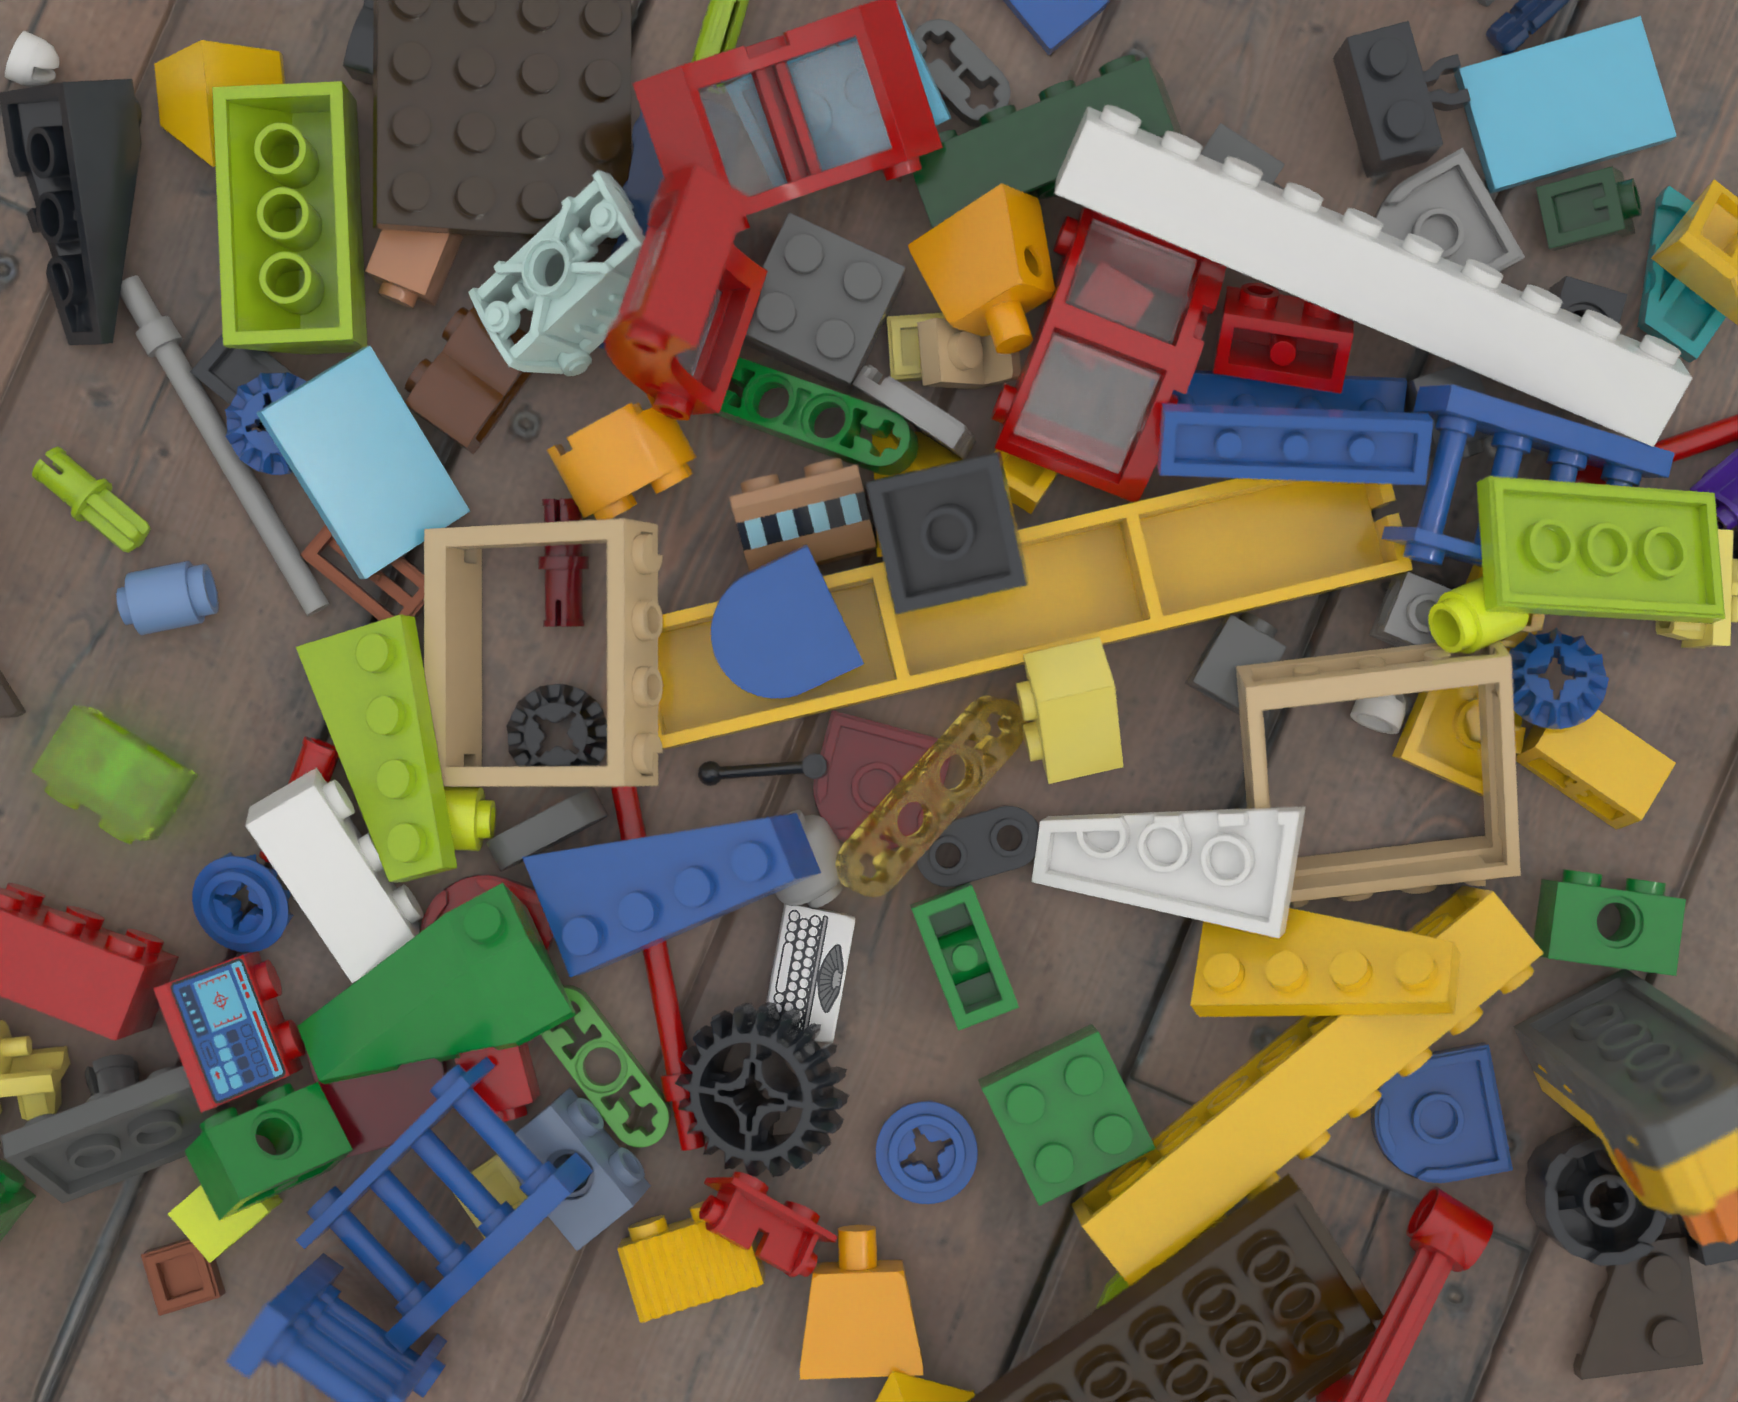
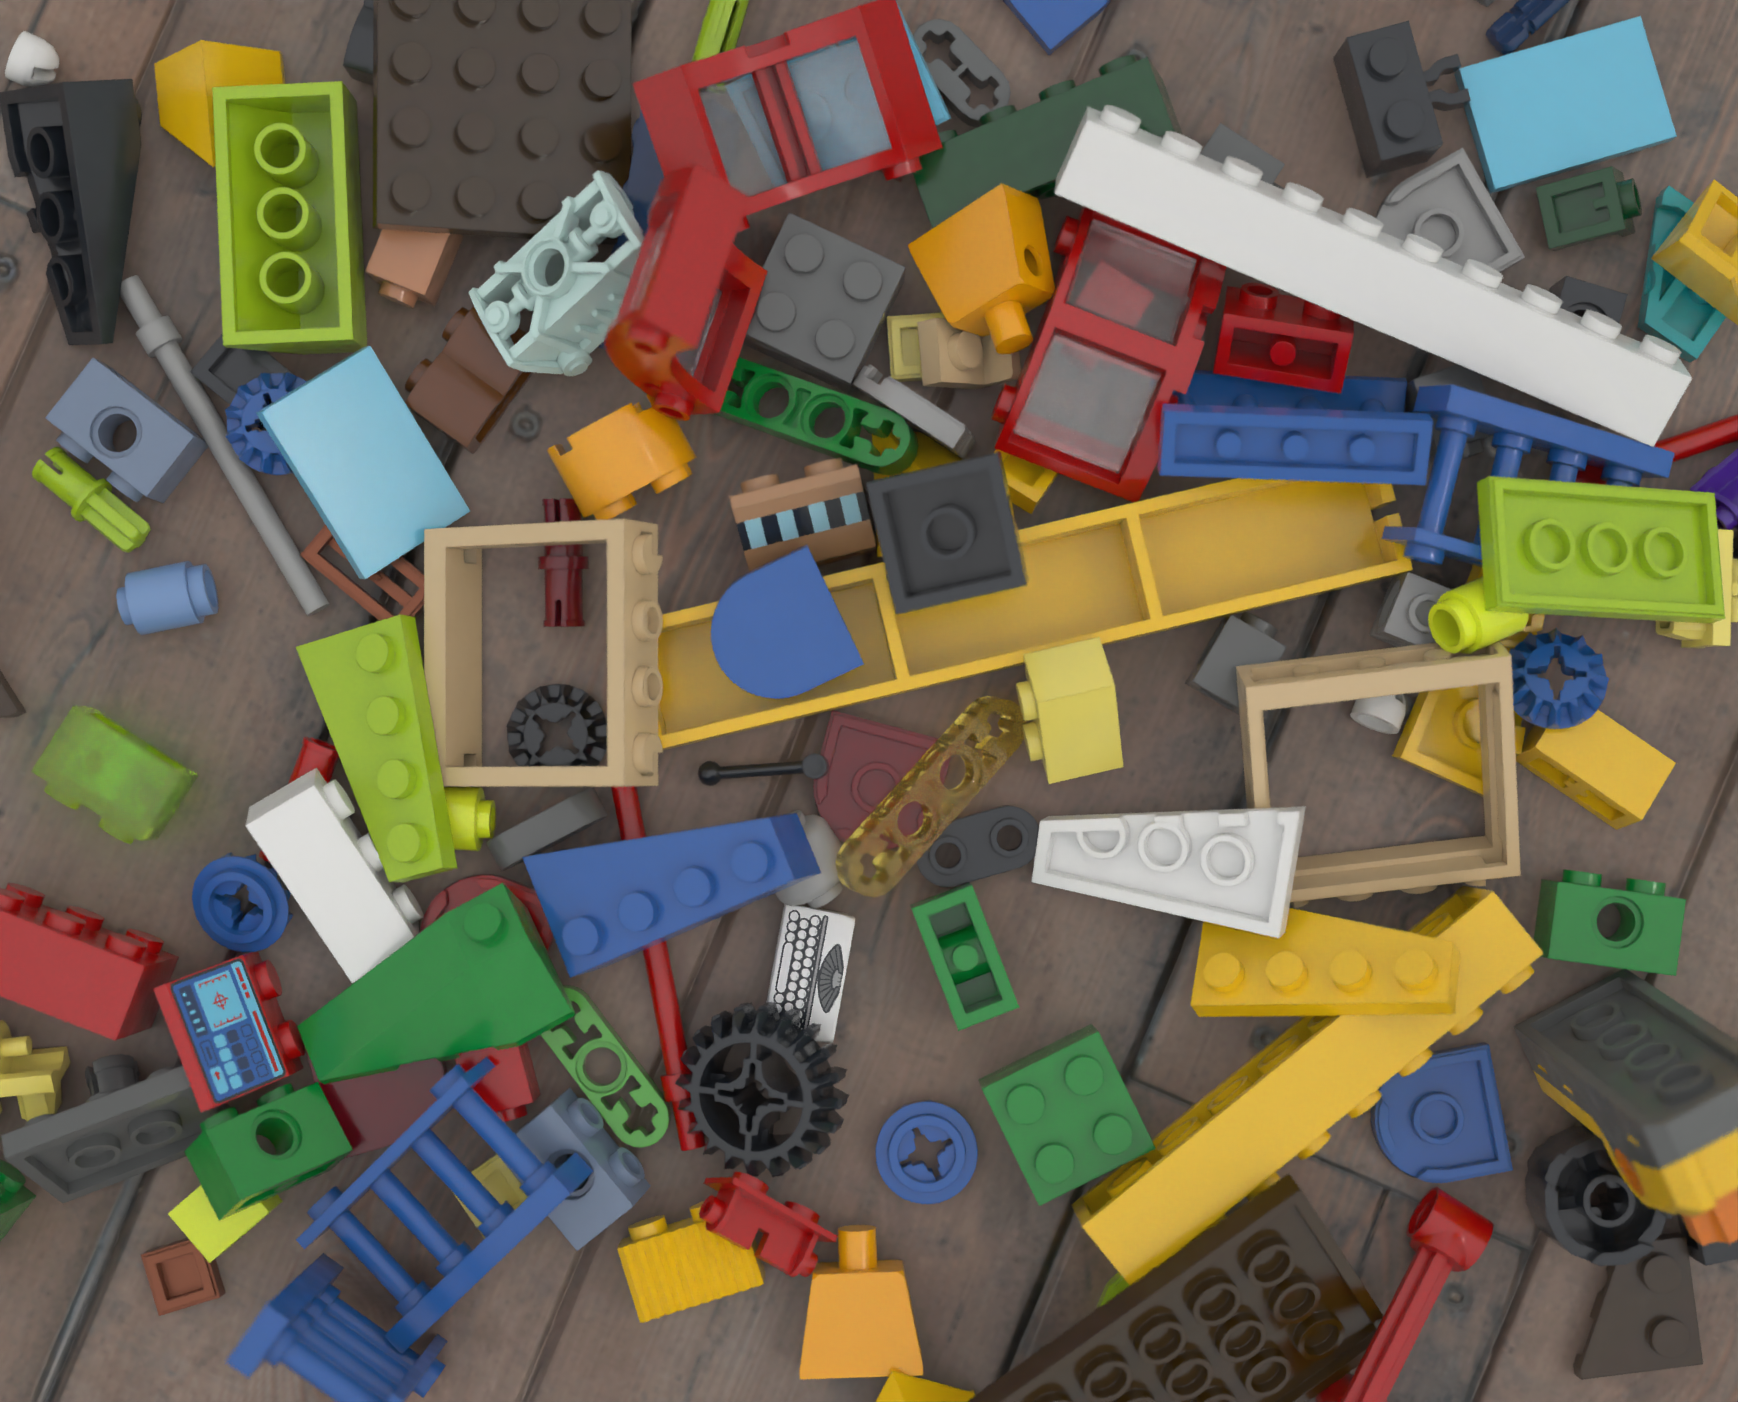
(97, 406): none -> sand blue brick

